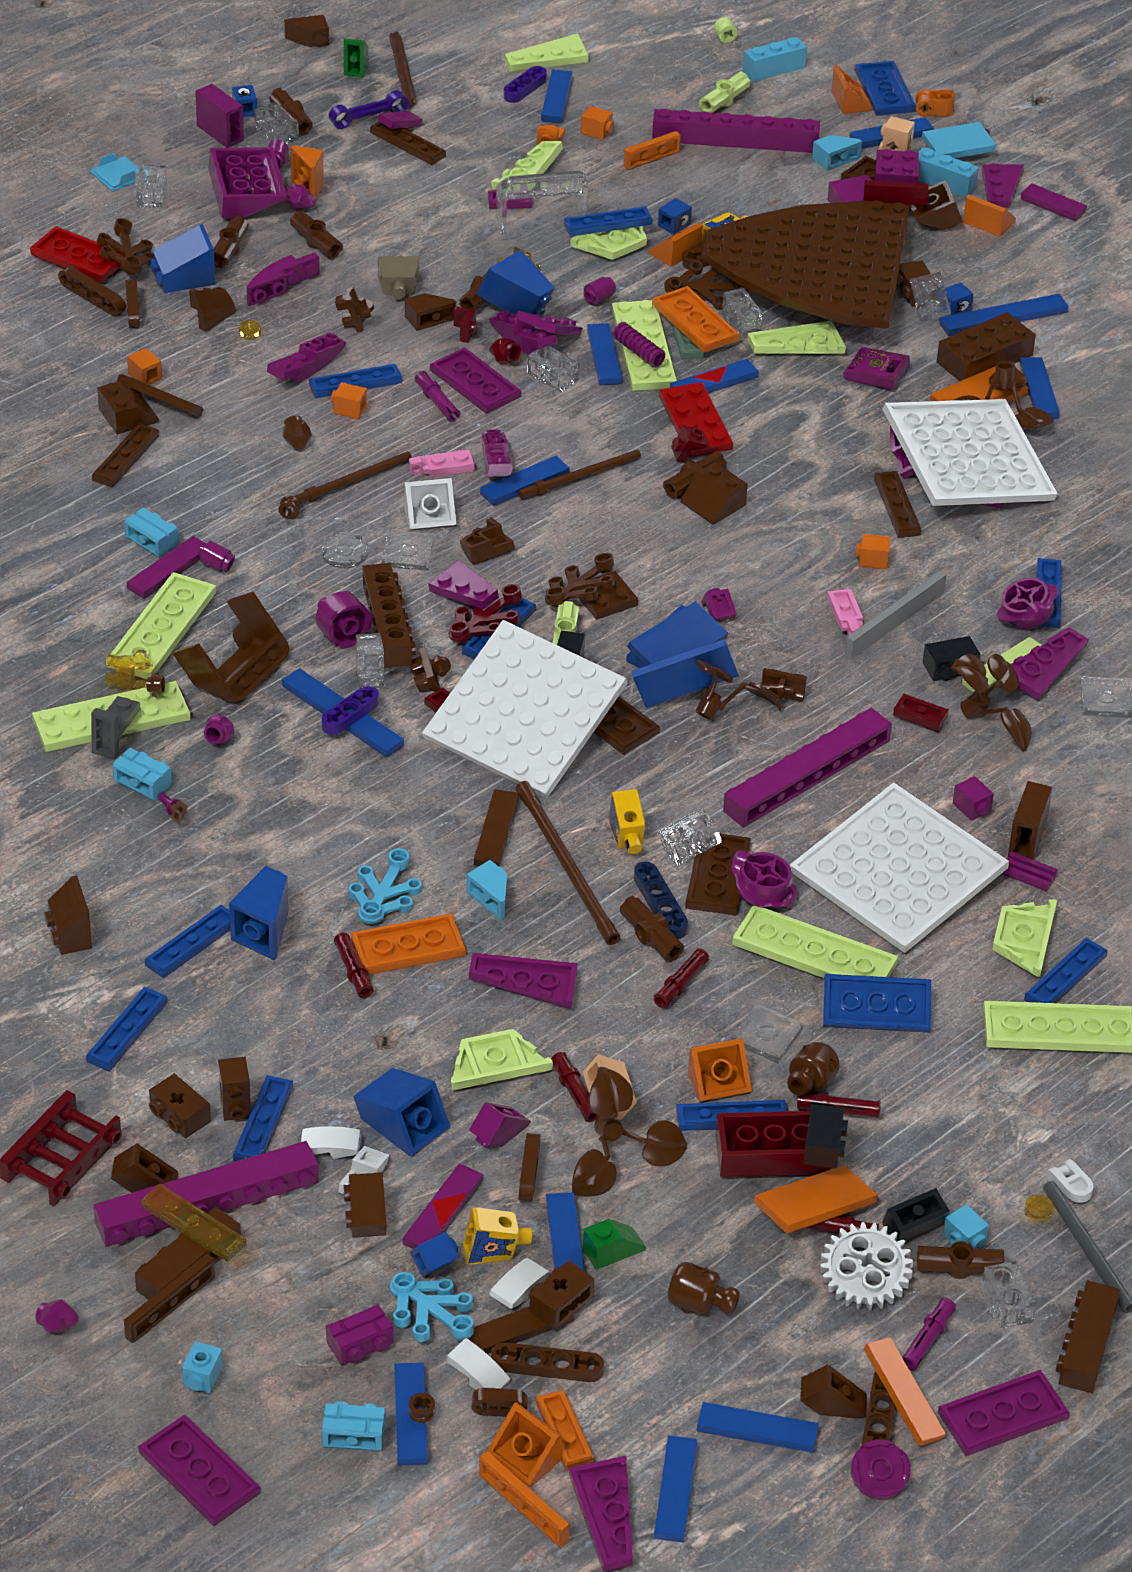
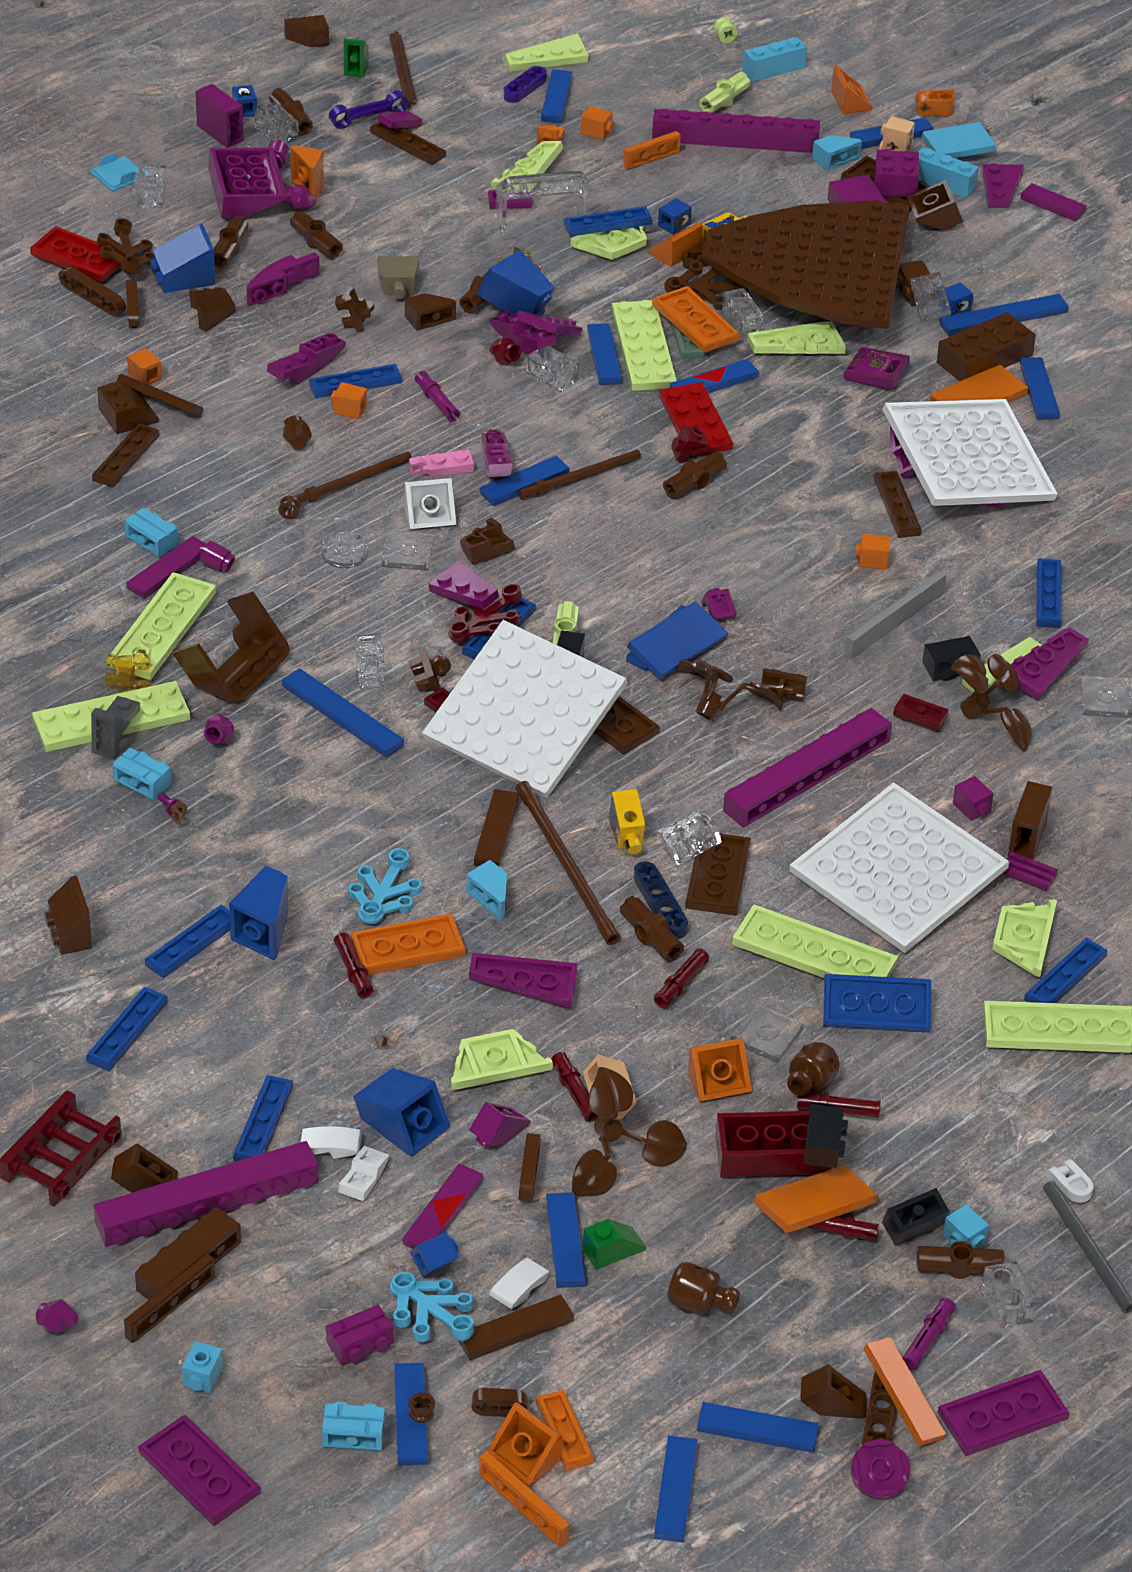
(156, 684): reddish brown plate -> none
(179, 1106): reddish brown brick -> none
(193, 1222): clear yellow tile -> none
(234, 1088): reddish brown brick -> none
(249, 329): clear yellow tile -> none
(337, 720): dark purple beam -> none
(342, 618): magenta brick -> none
(367, 1205): reddish brown brick -> none
(388, 614): reddish brown brick -> none
(466, 321): dark red bracket -> none
(475, 380): magenta tile -> none
(478, 1366): white slope -> none
(493, 1236): yellow torso -> none
(548, 1357): reddish brown beam -> none
(558, 593): reddish brown plant -> none
(561, 1294): reddish brown brick -> none
(599, 290): magenta brick -> none
(606, 1510): magenta wing -> none
(611, 600): reddish brown plate -> none
(639, 344): magenta piece -> none
(680, 674): blue tile -> none
(704, 1115): blue tile -> none
(715, 493): reddish brown slope -> none
(763, 879): magenta piece -> none
(845, 610): bright pink hinge -> none
(866, 1266): white gear -> none
(885, 88): blue tile -> none
(896, 192): dark red tile -> none
(987, 216): orange slope -> none
(1010, 377): reddish brown plant -> none
(1027, 603): magenta piece -> none
(1038, 1208): clear yellow tile -> none
(1089, 1336): reddish brown brick -> none

